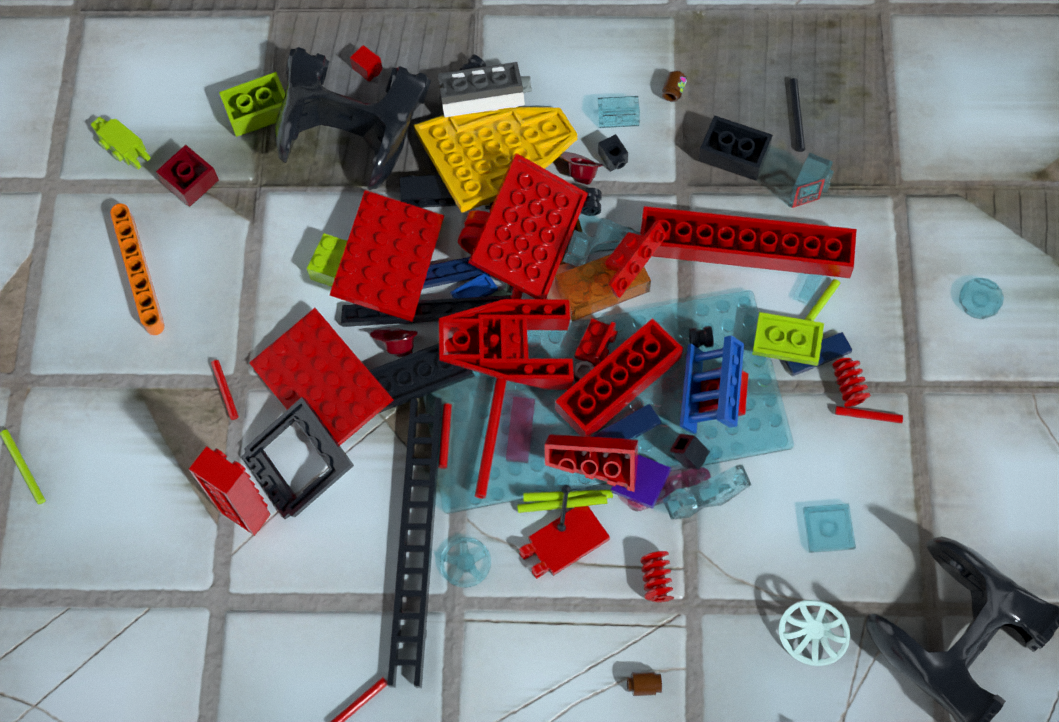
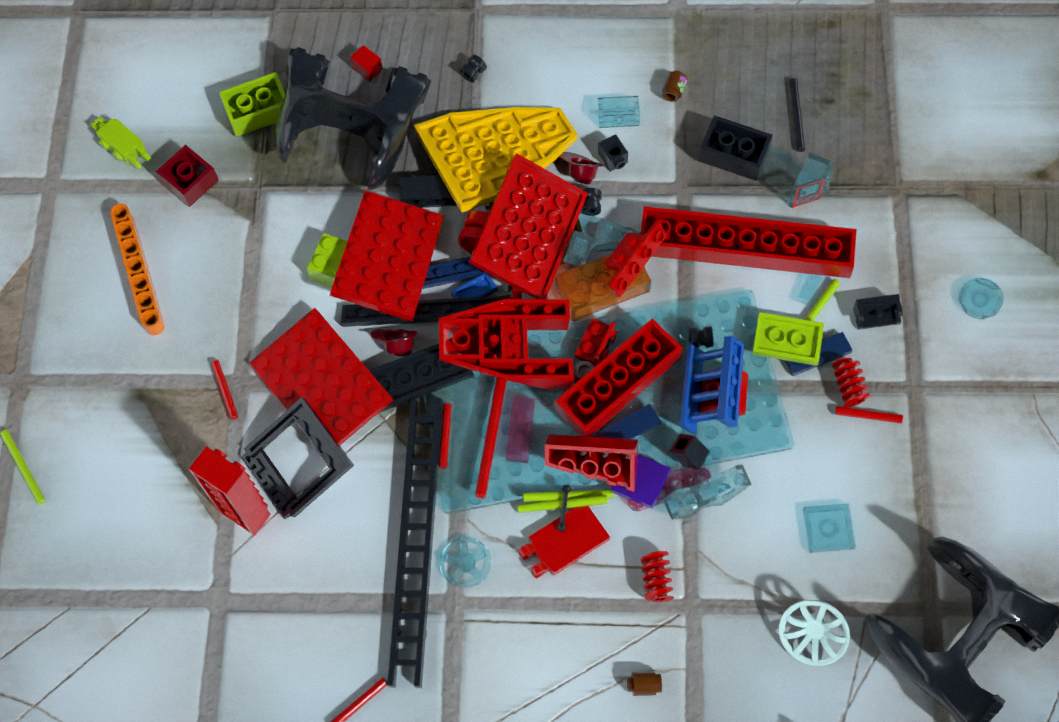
(483, 89): dark grey piece -> none
(878, 311): none -> black hinge

